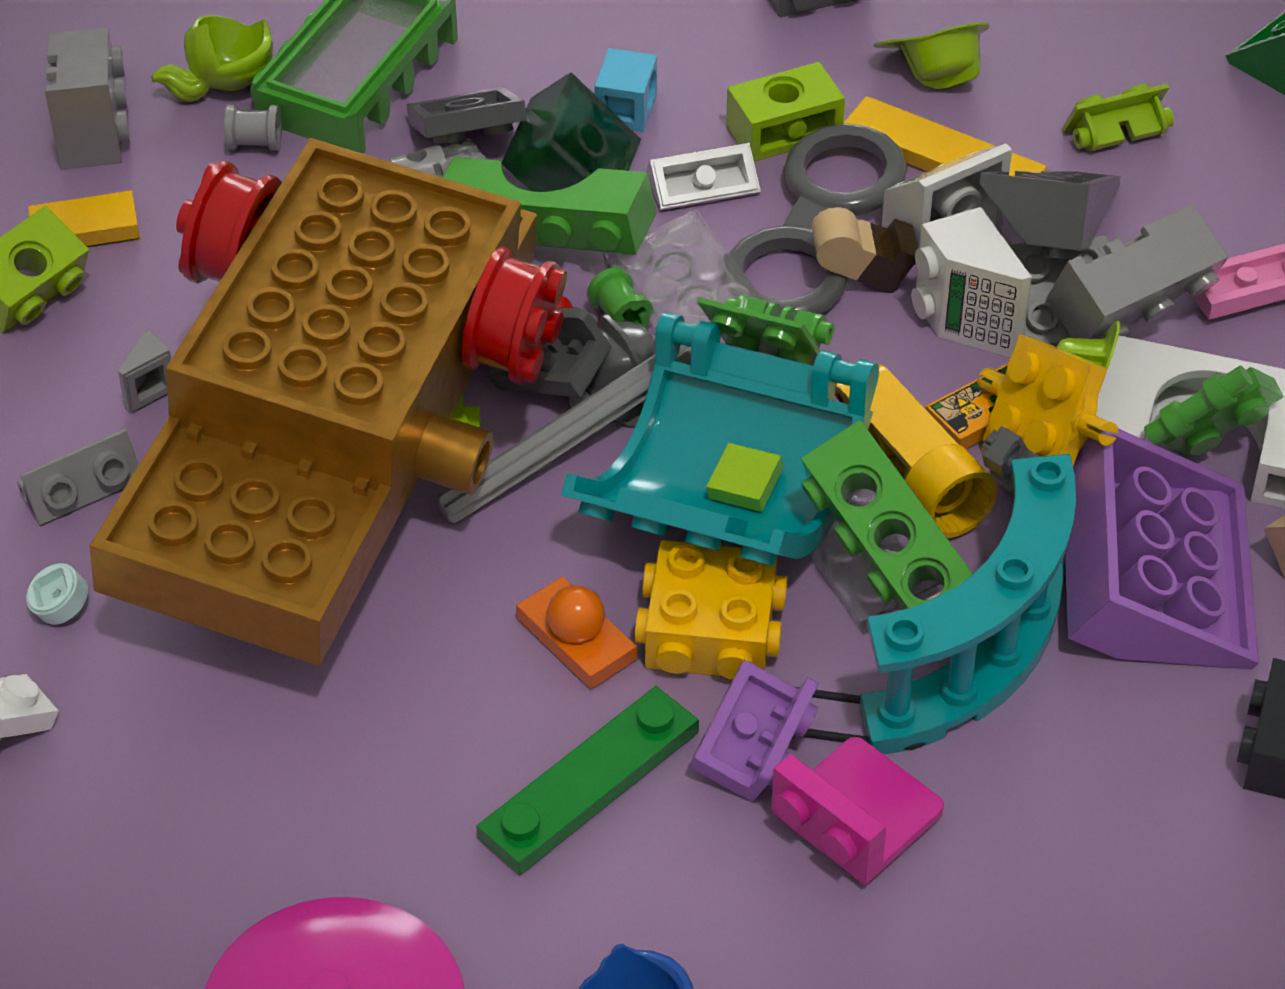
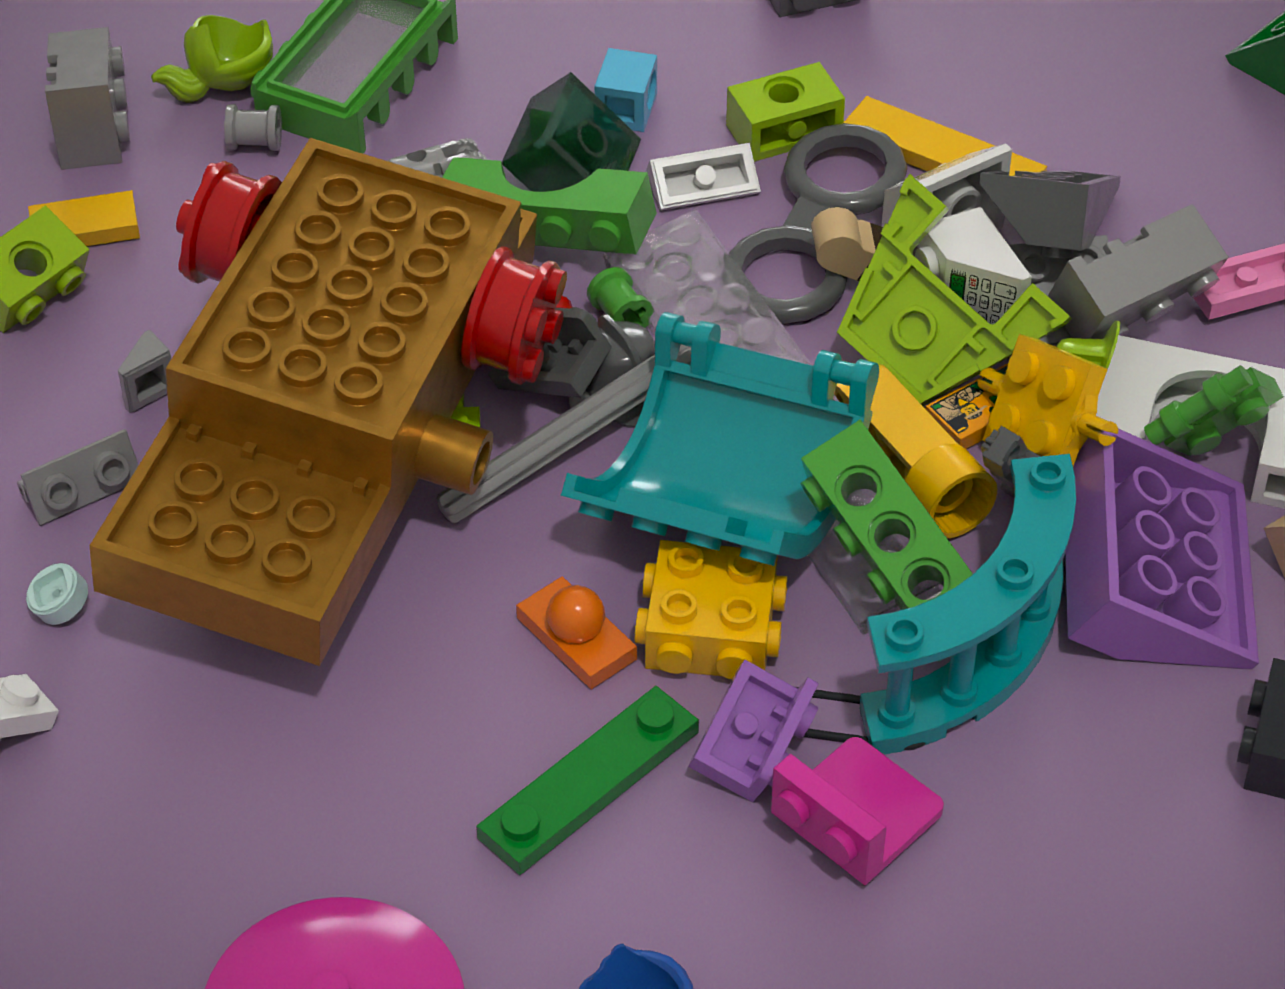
(450, 116): dark grey plate -> none
(745, 477): lime tile -> none
(761, 327): bright green hinge -> none
(918, 323): none -> lime wing
(944, 56): lime piece -> none
(1099, 120): lime hinge -> none

